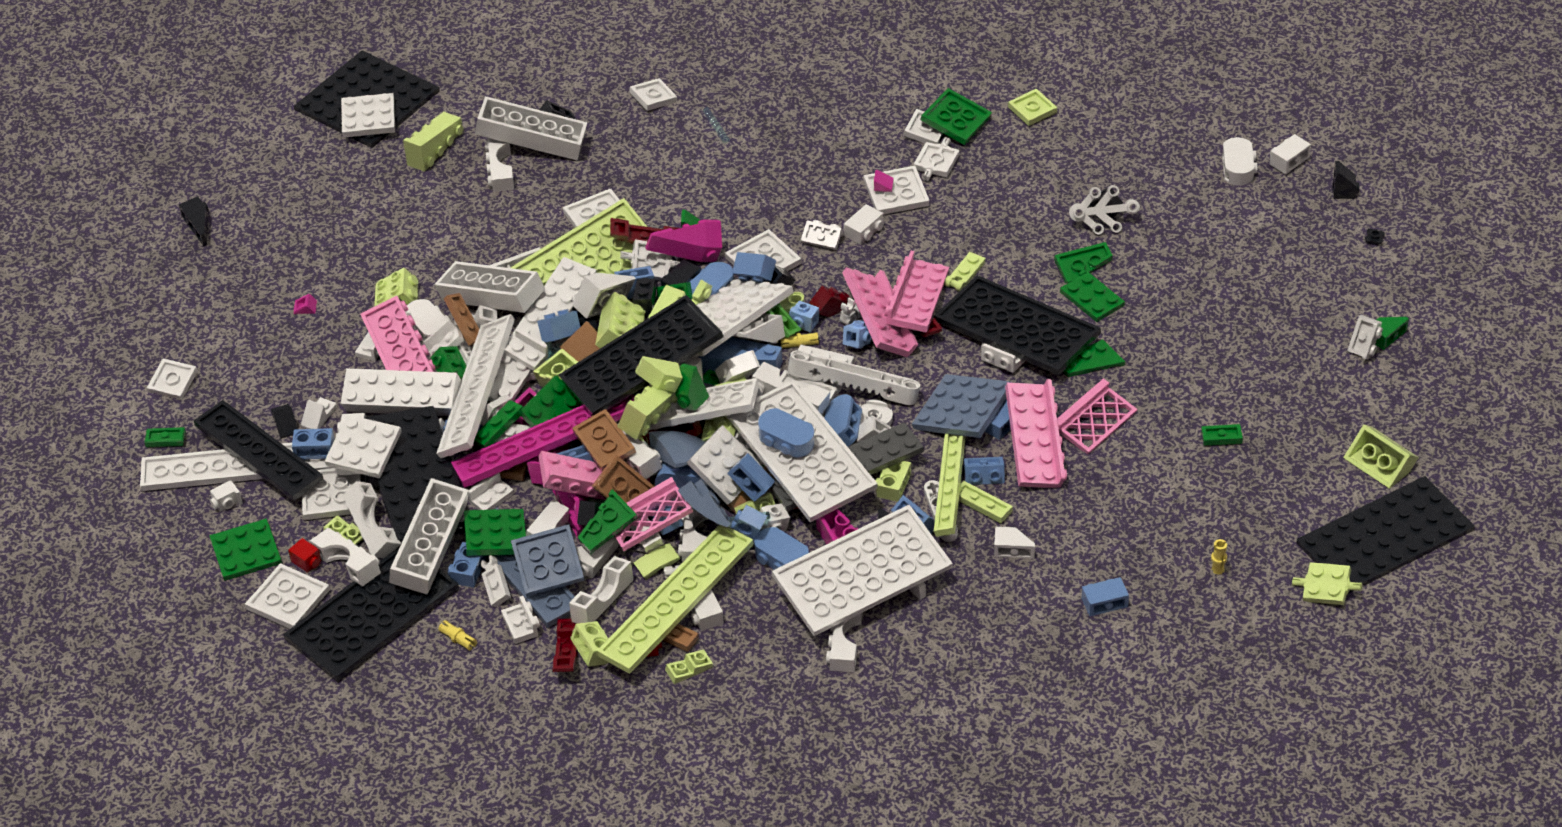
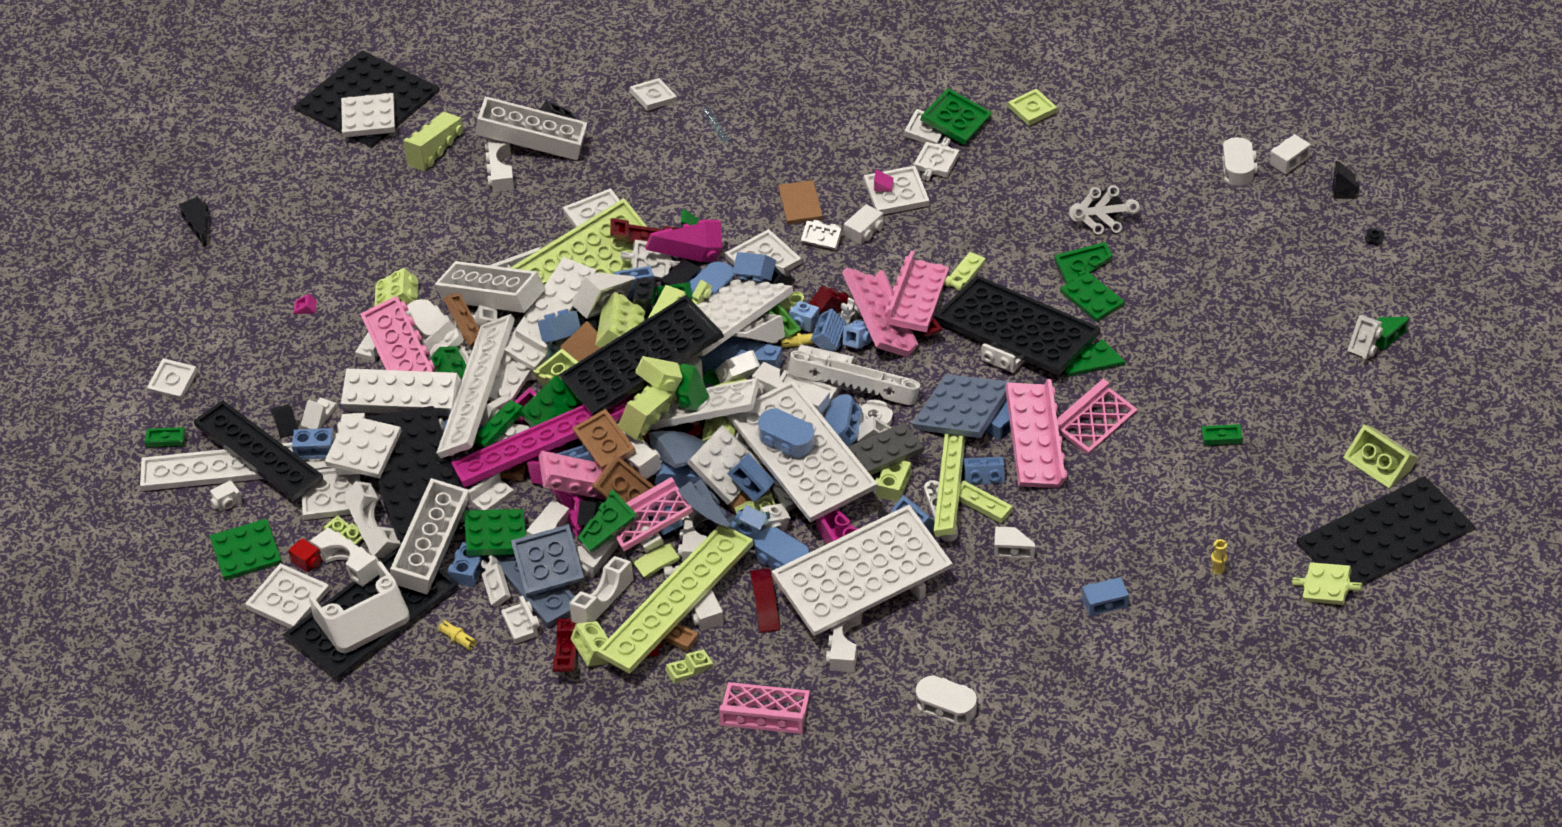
(366, 619): none -> white windscreen
(763, 717): none -> bright pink fence
(765, 600): none -> dark red slope
(800, 202): none -> medium nougat tile
(828, 331): none -> medium blue brick
(946, 700): none -> white brick

